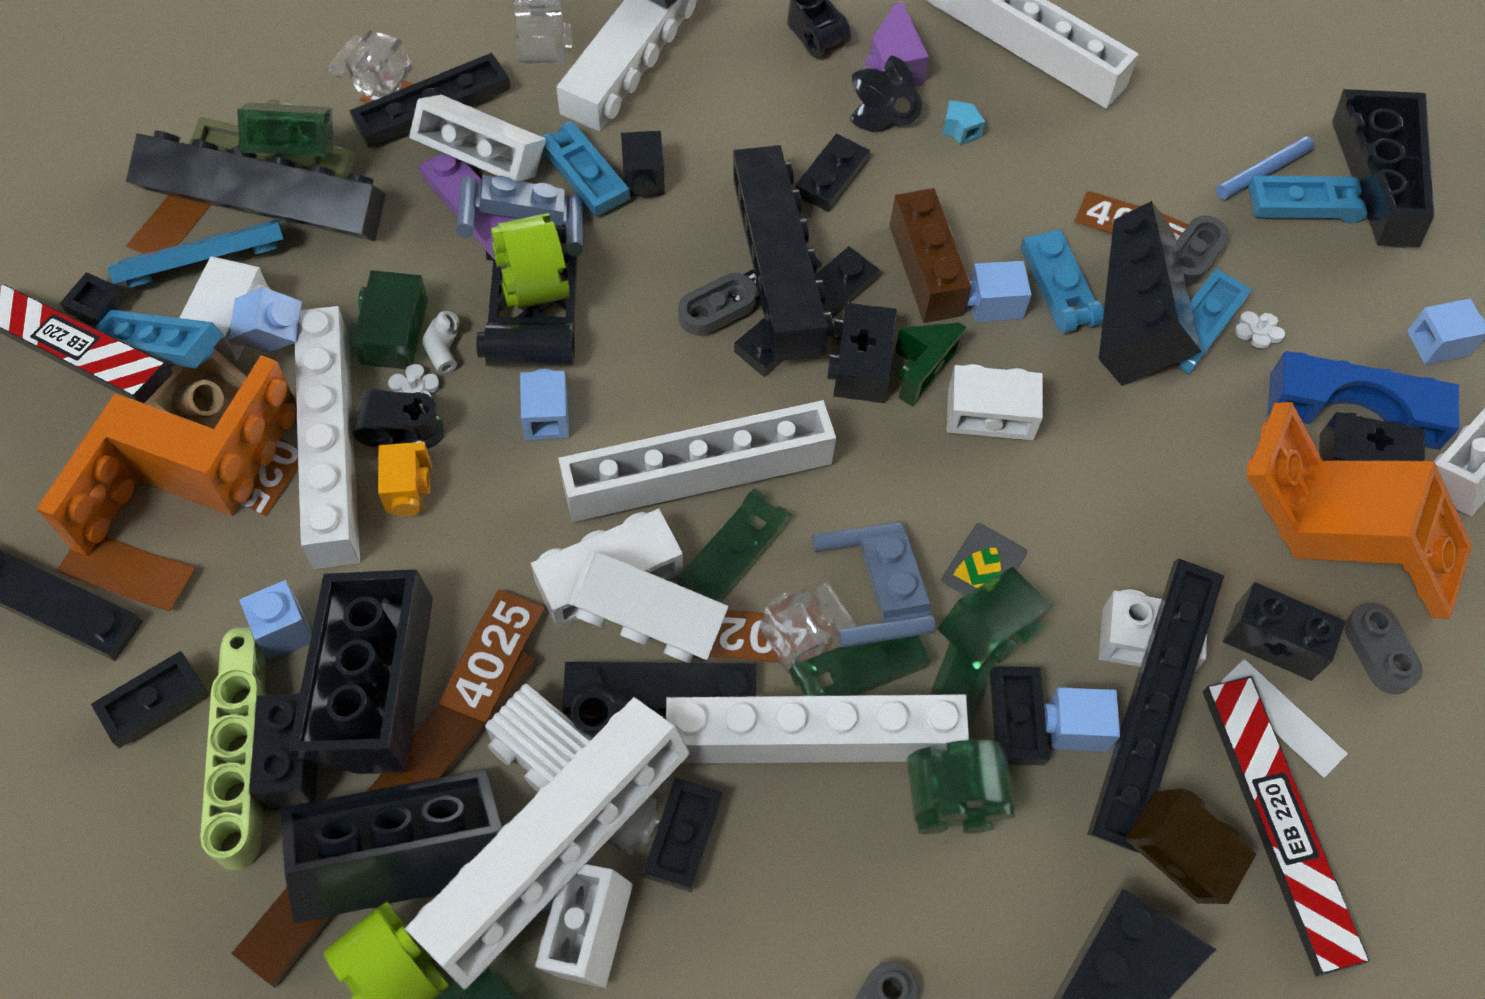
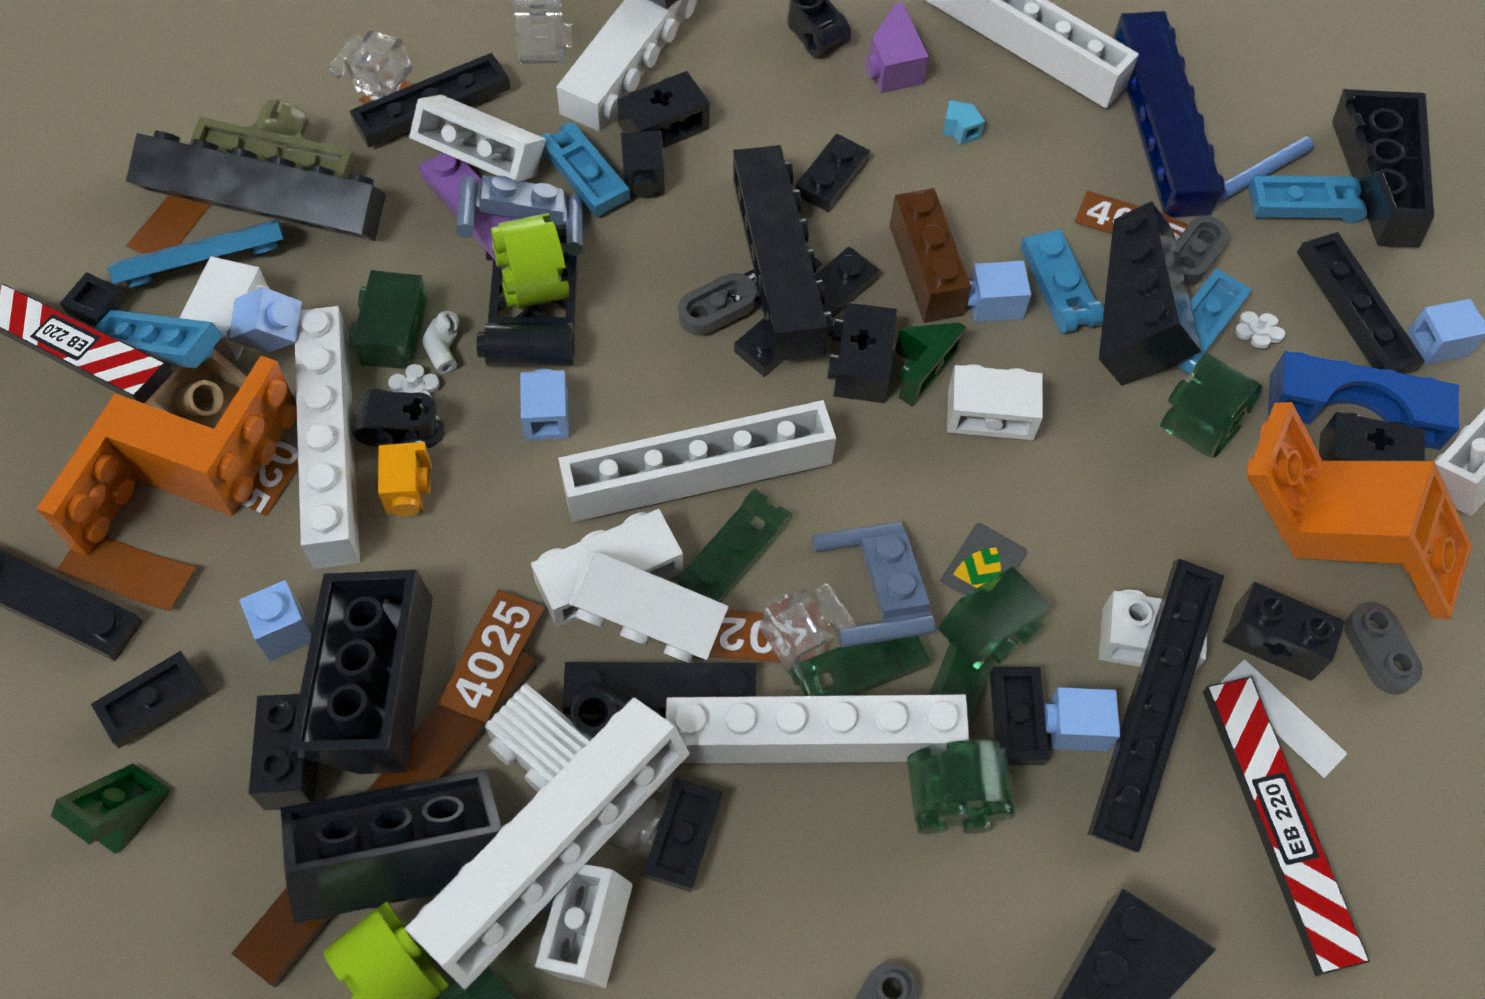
(111, 807): none -> dark green slope
(240, 668): yellowish green piece -> none
(285, 129): clear green brick -> none
(669, 106): none -> black brick
(879, 93): black plate -> none
(1169, 118): none -> clear blue brick
(1191, 846): dark brown brick -> none
(1210, 405): none -> clear green brick
(1359, 304): none -> black plate

